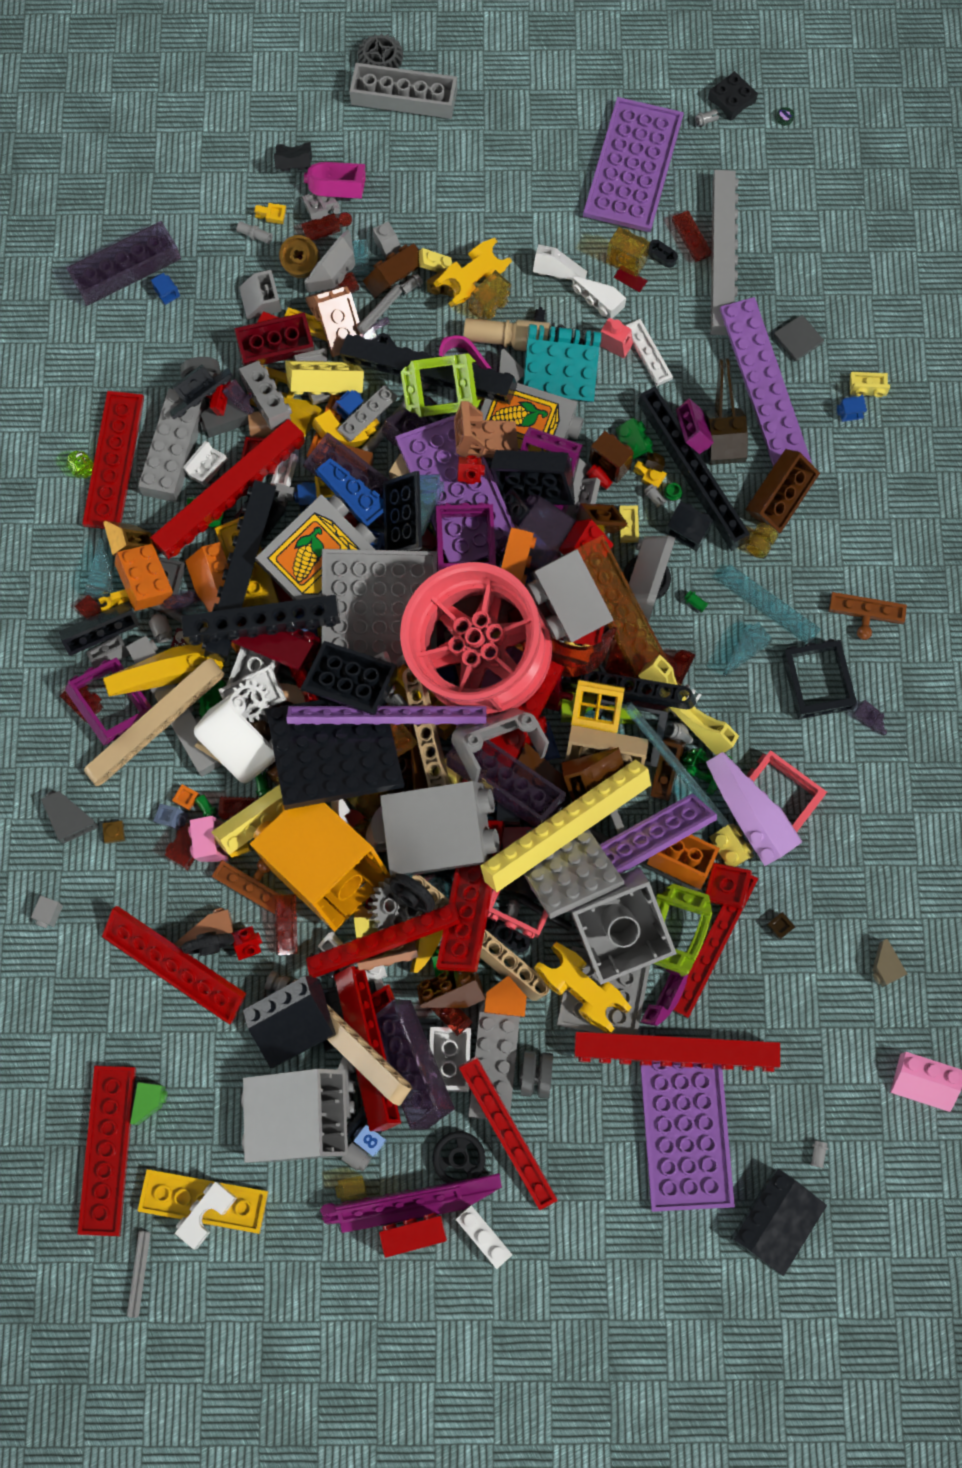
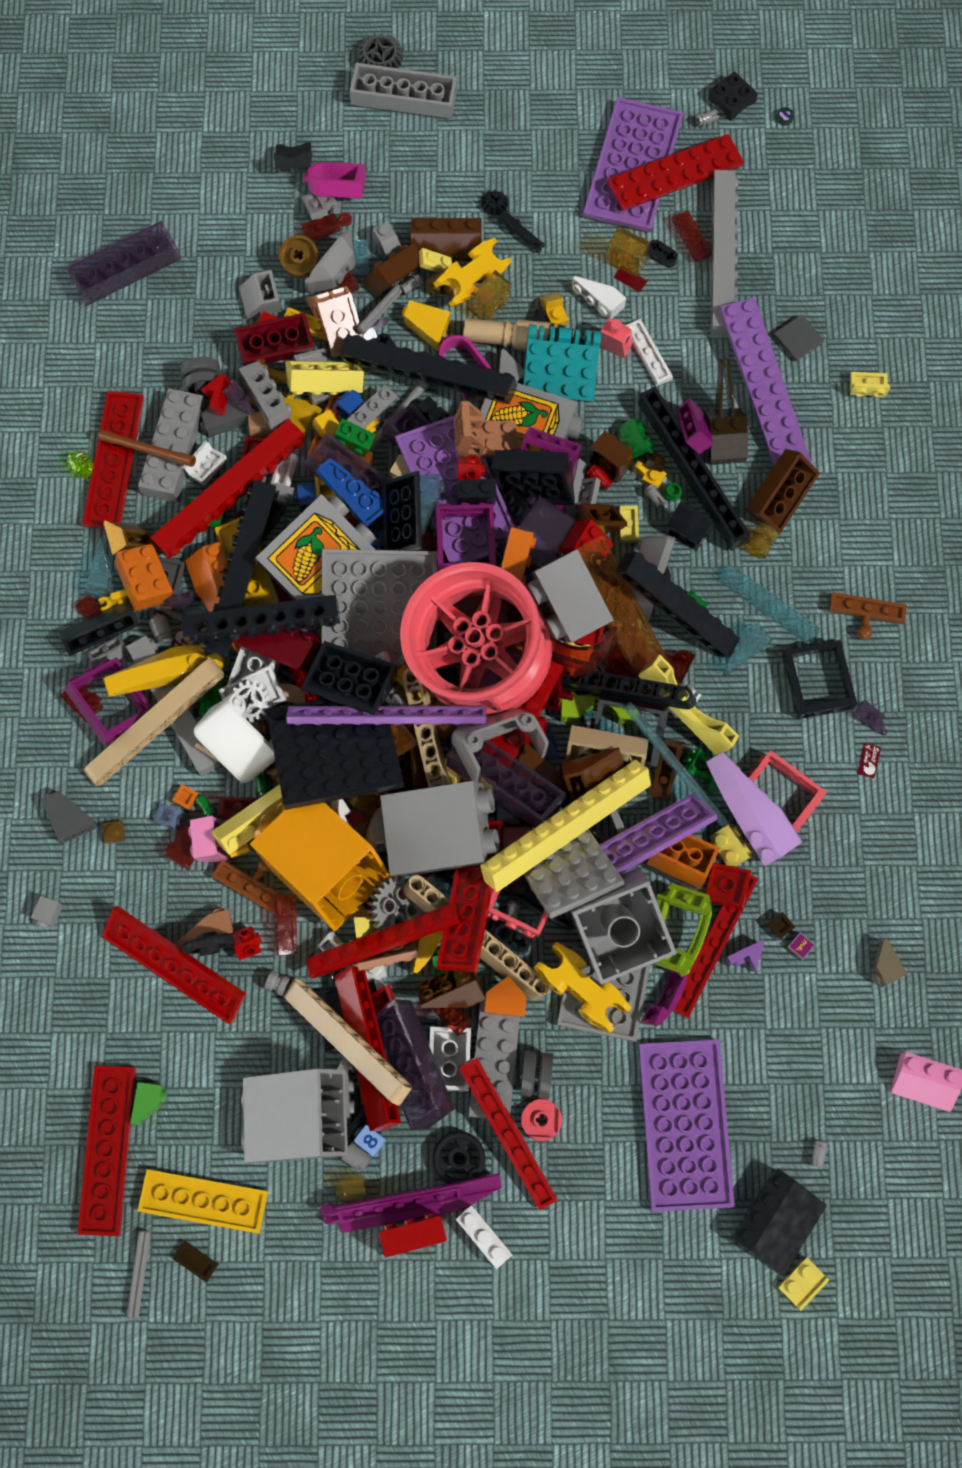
(165, 288): blue window -> none
(179, 457): none -> dark orange piece
(191, 1228): white arch -> none
(195, 1261): none -> dark brown tile
(197, 386): black bracket -> none
(254, 232): light grey pin -> none
(274, 213): yellow plate -> none
(290, 1020): black slope -> none
(354, 437): none -> green bracket
(412, 893): black wheel -> none
(427, 322): none -> yellow slope
(447, 236): none -> reddish brown slope
(463, 380): lime wedge -> none
(476, 491): none -> black brick
(492, 208): none -> black gear
(514, 226): none -> black pin
(550, 1112): none -> coral plate
(554, 309): none -> yellow slope
(555, 263): white slope -> none
(600, 689): yellow piece -> none
(674, 172): none -> red plate
(677, 604): none -> black brick
(677, 1050): red brick -> none
(678, 731): light grey animal -> none
(751, 953): none -> medium lavender slope
(801, 946): none -> magenta tile
(803, 1283): none -> light yellow plate
(852, 408): blue window -> none
(869, 760): none -> dark red sticker

